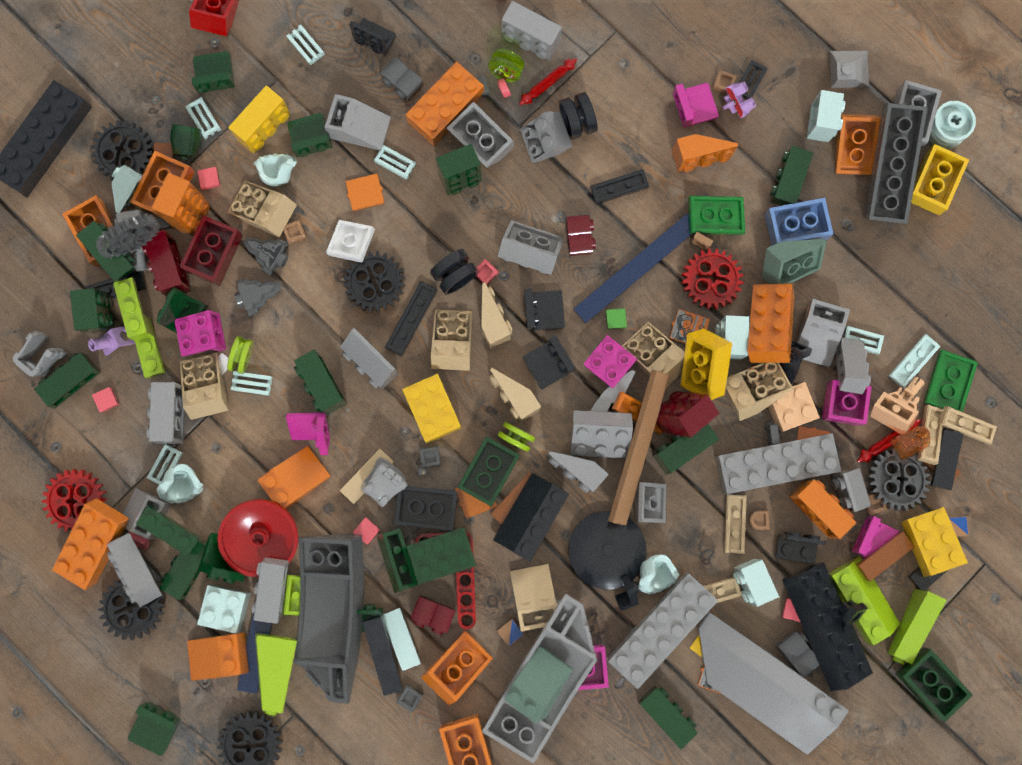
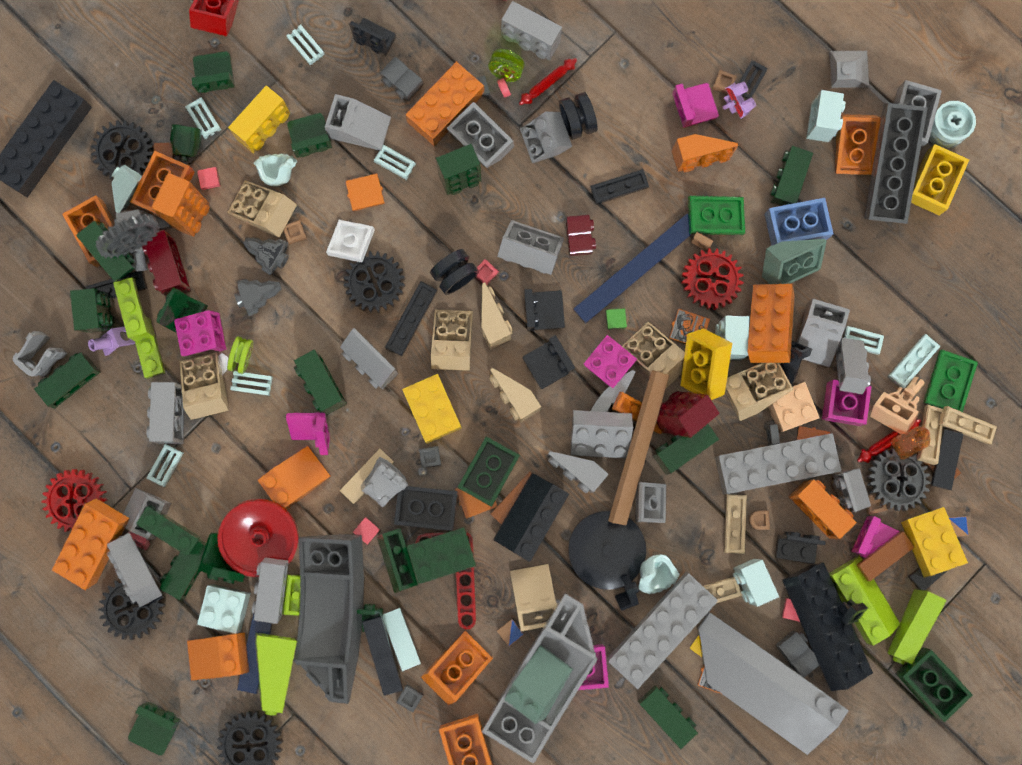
(105, 399): coral tile -> none
(179, 485): light aqua hair -> none
(211, 250): dark red brick -> none
(433, 614): dark red brick -> none
(517, 436): lime head -> none

